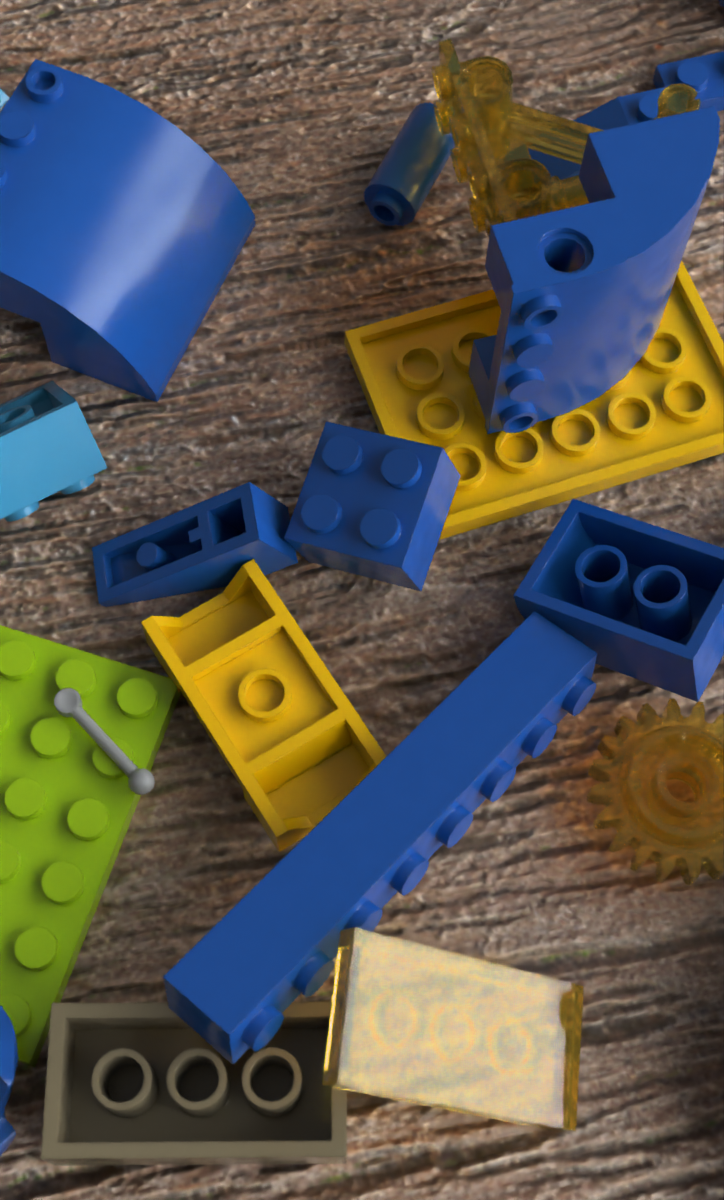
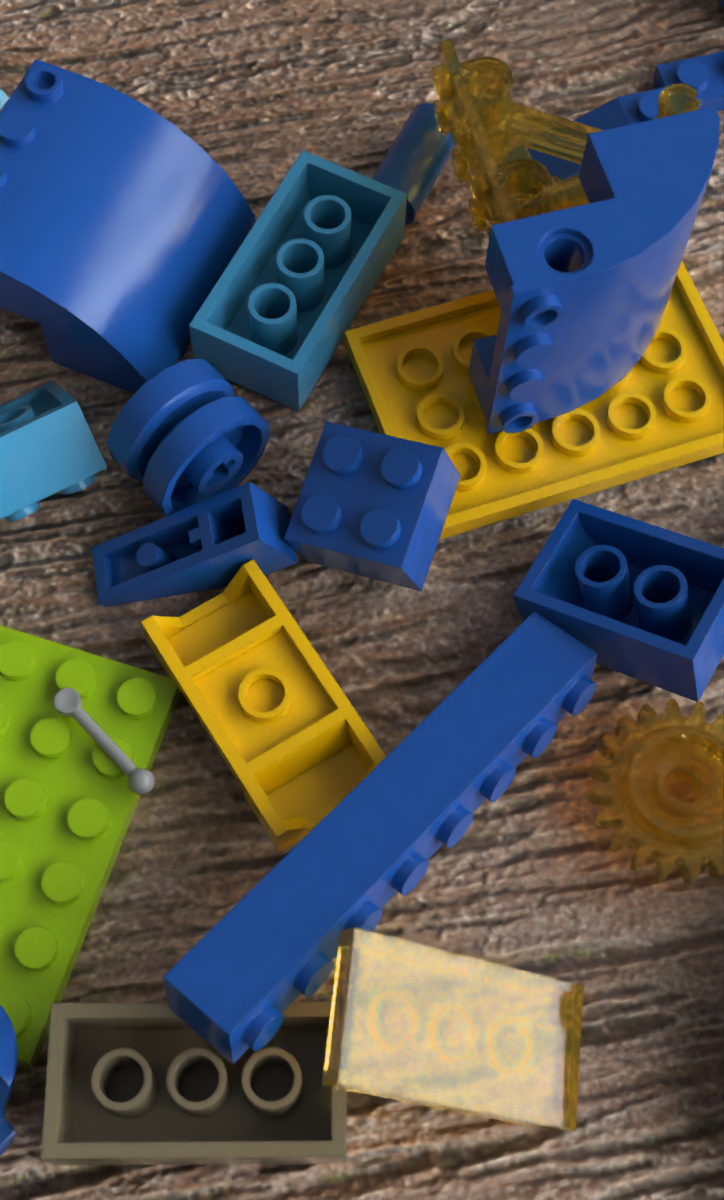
(187, 436): none -> blue wheel
(299, 279): none -> dark azure brick

